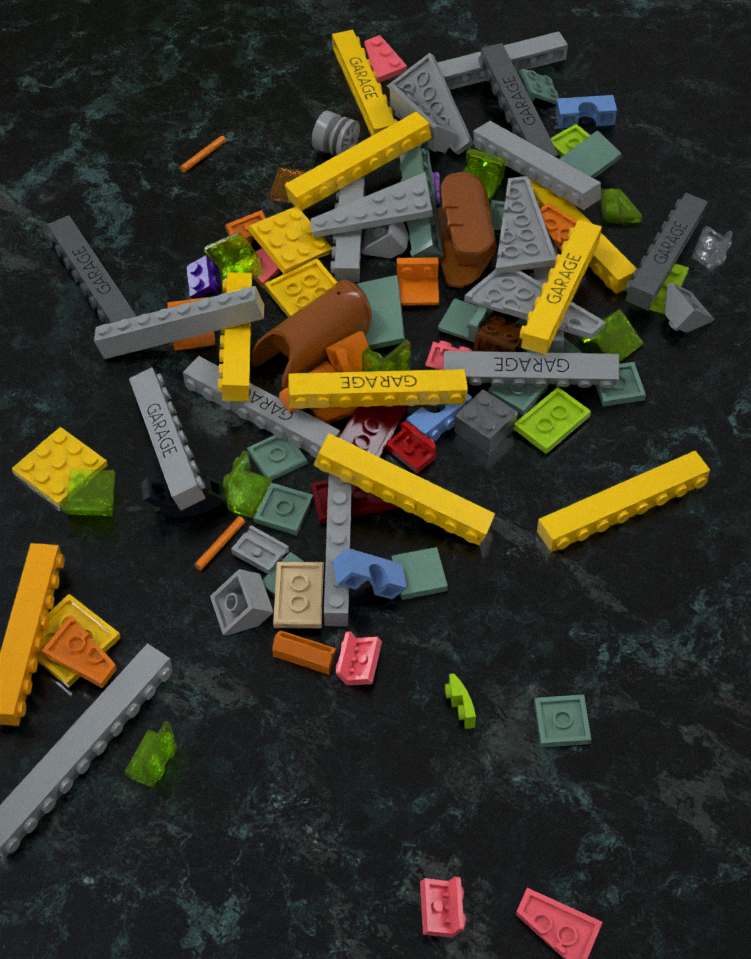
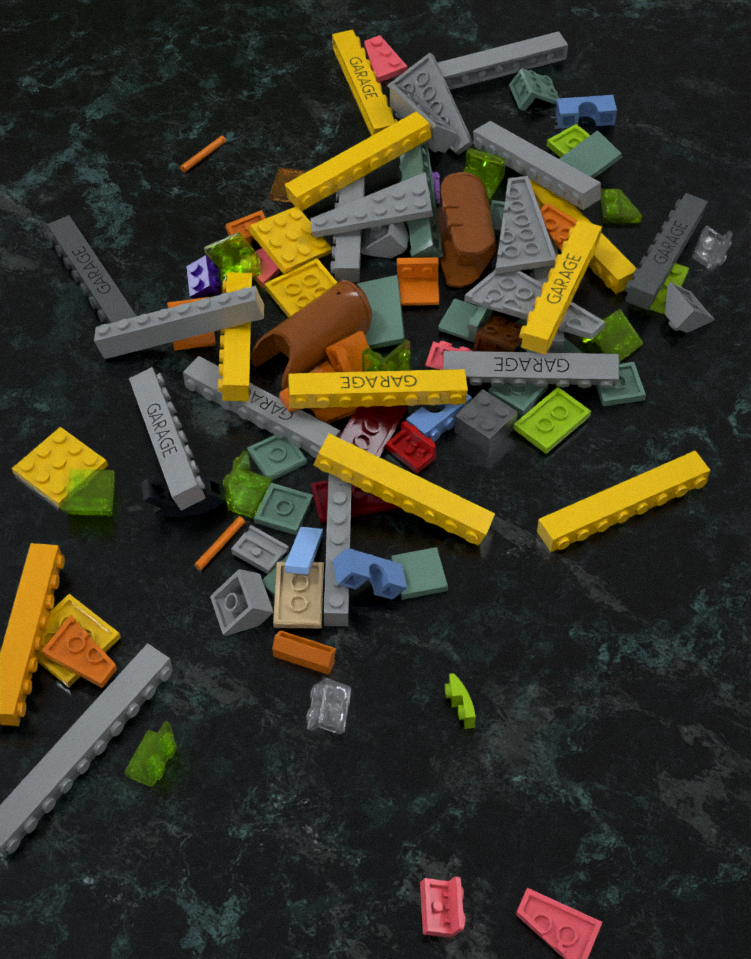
(303, 550): none -> light blue tile
(329, 706): none -> clear bracket
(334, 133): light grey wheel -> none
(358, 659): coral bracket -> none
(514, 97): dark grey brick -> none
(562, 721): sand green tile -> none

